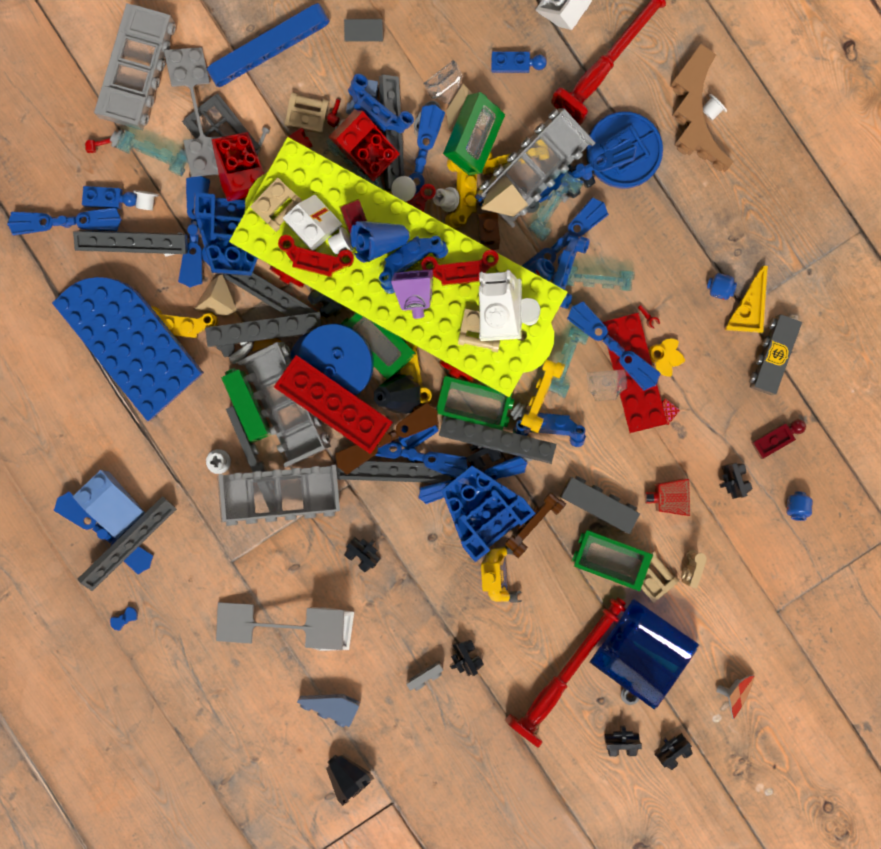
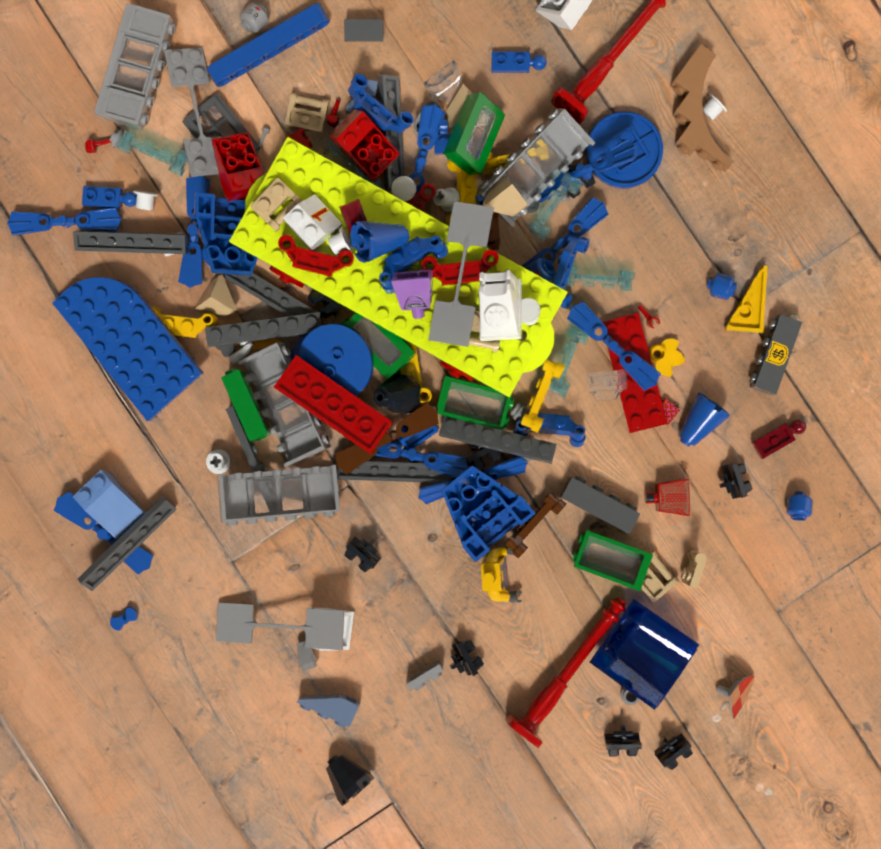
(254, 17): none -> light grey head
(306, 657): none -> light grey cone
(442, 139): none -> blue plate
(452, 320): none -> light grey hinge
(701, 420): none -> blue cone

